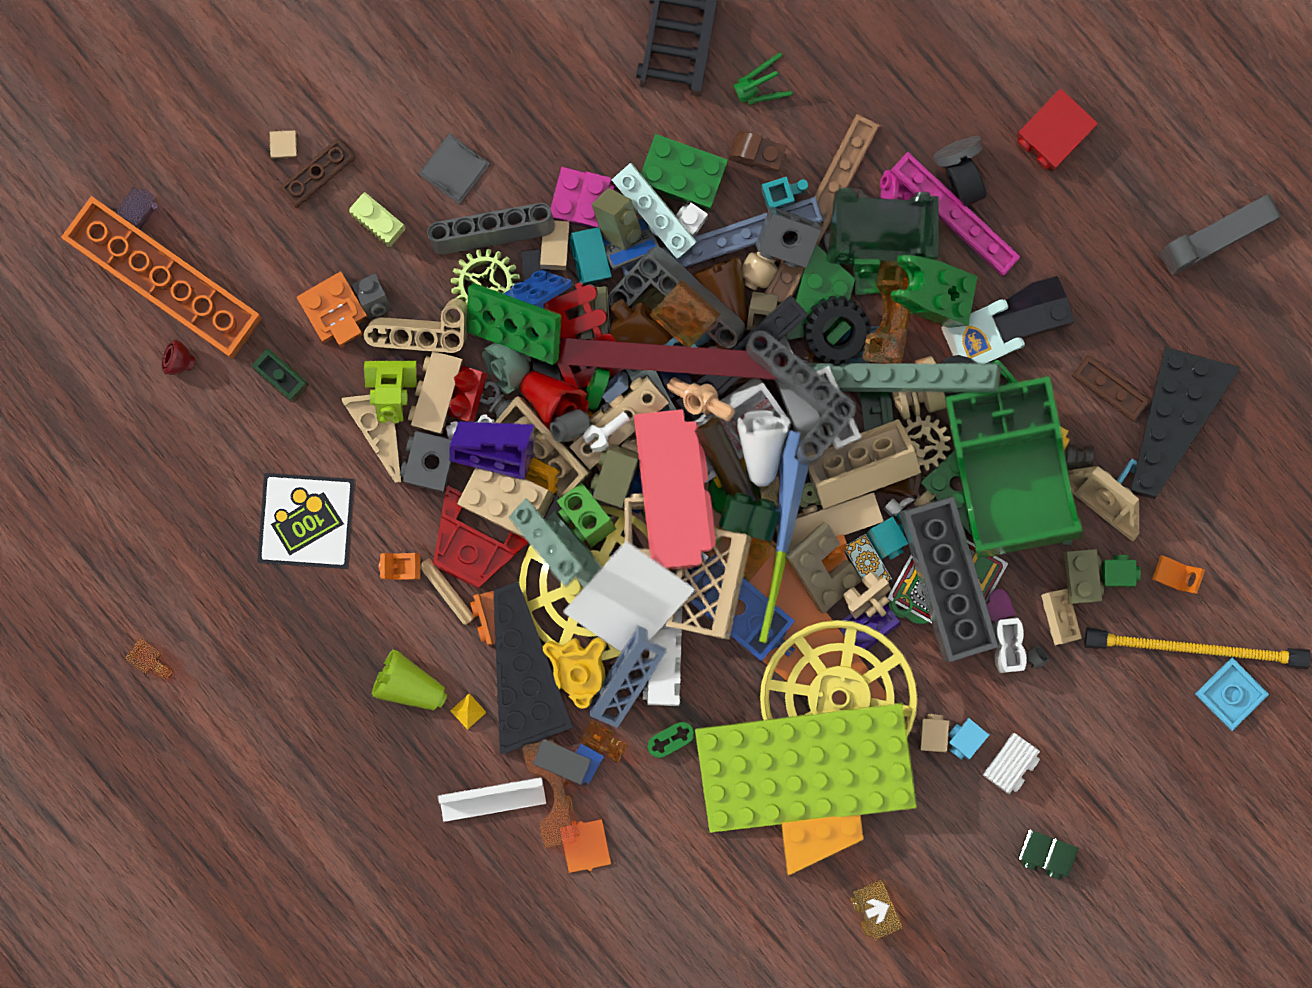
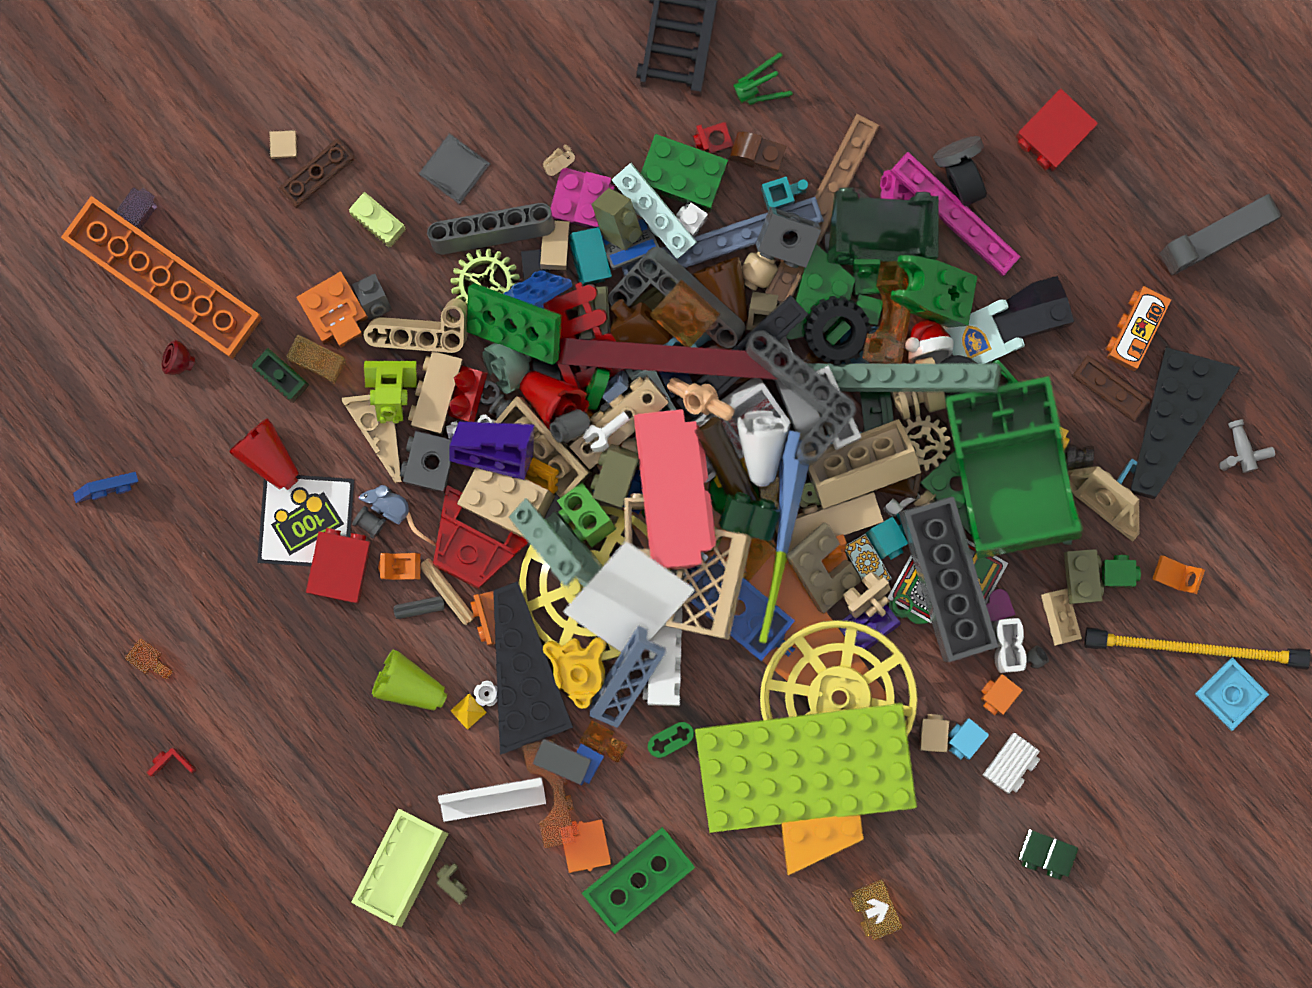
(100, 488): none -> blue wing
(163, 758): none -> red bracket
(266, 455): none -> red cone
(316, 359): none -> clear yellow brick
(338, 566): none -> red brick
(368, 522): none -> dark grey bush
(392, 506): none -> sand blue animal
(399, 868): none -> yellowish green slope
(419, 607): none -> dark grey axle
(454, 888): none -> olive bracket
(484, 700): none -> white plate
(558, 160): none -> tan piece
(638, 862): none -> green plate
(703, 142): none -> red bracket
(871, 307): none -> green tile
(927, 340): none -> white piece
(999, 695): none -> orange brick
(1137, 328): none -> brick
(1246, 455): none -> light grey piece

